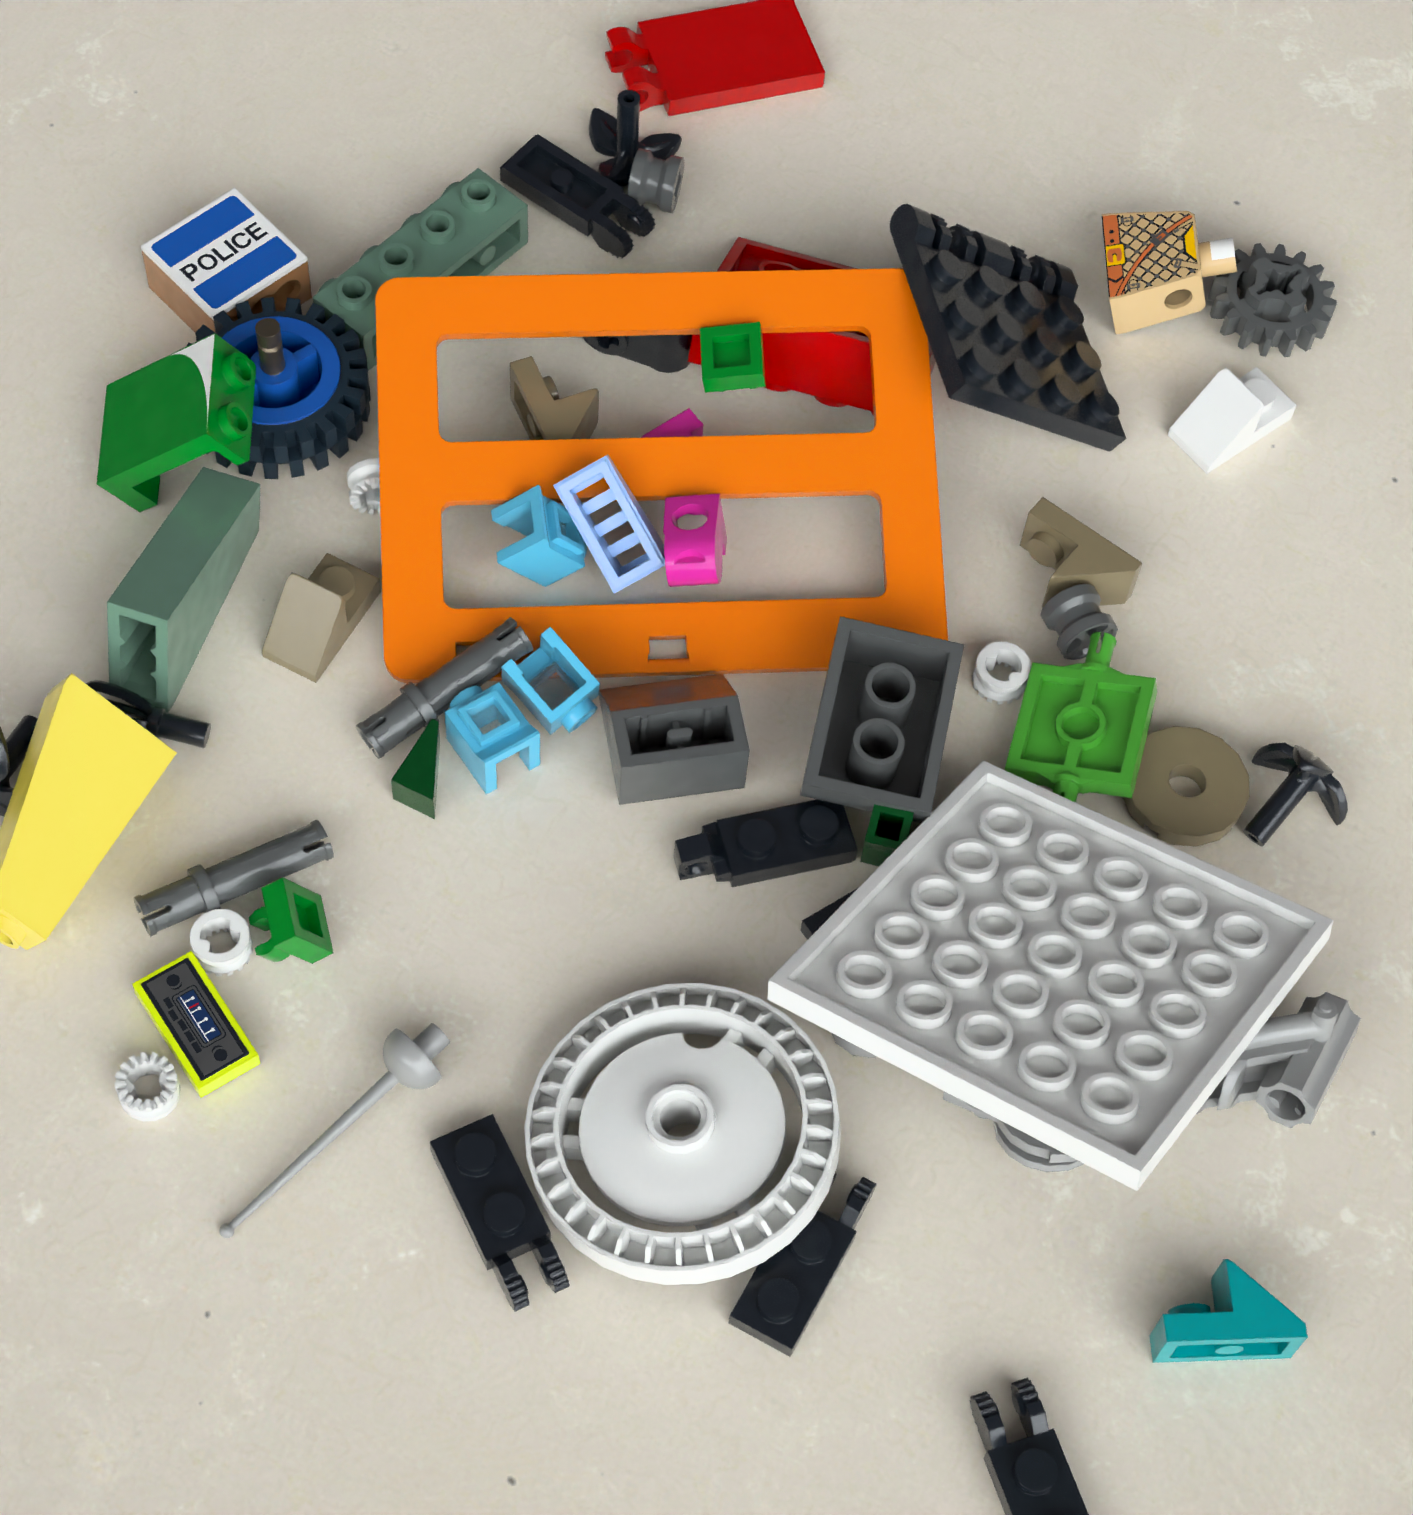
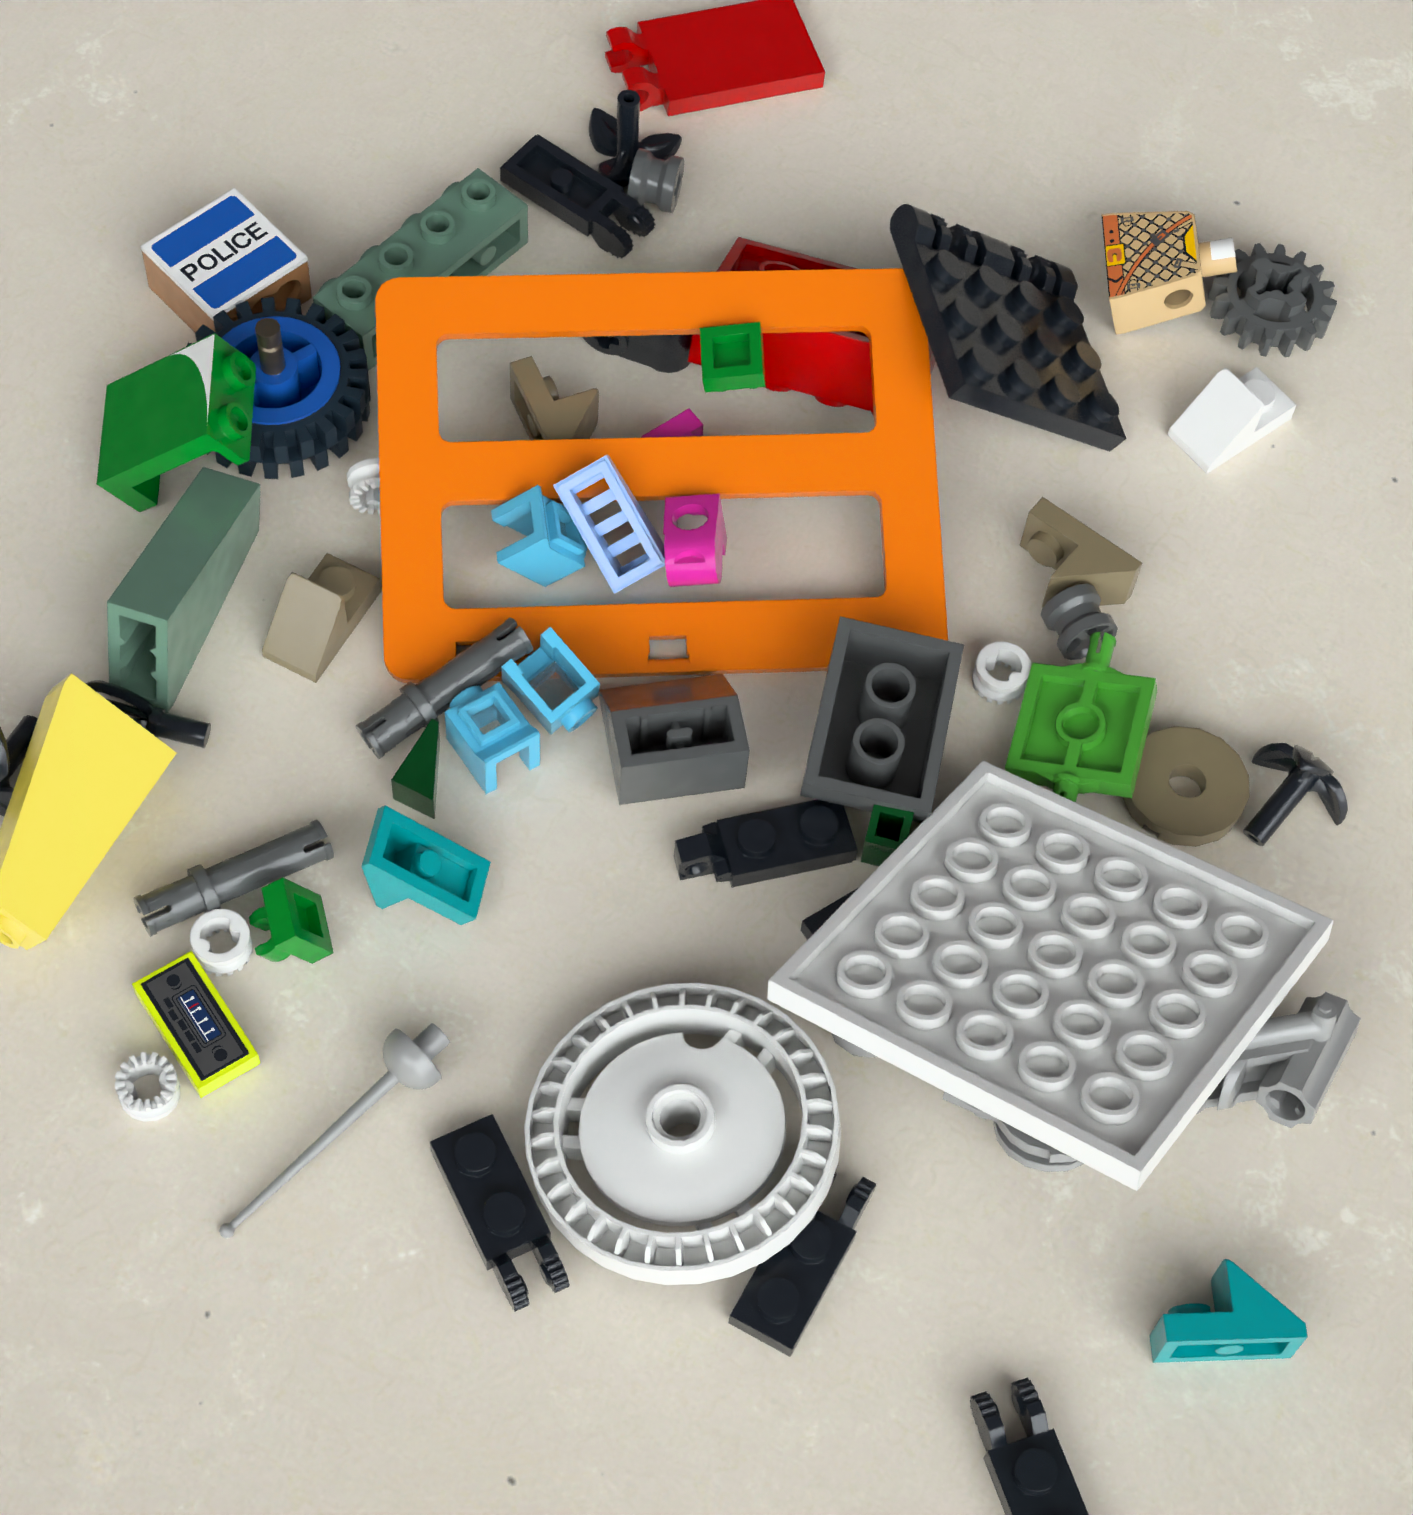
(423, 866): none -> teal slope

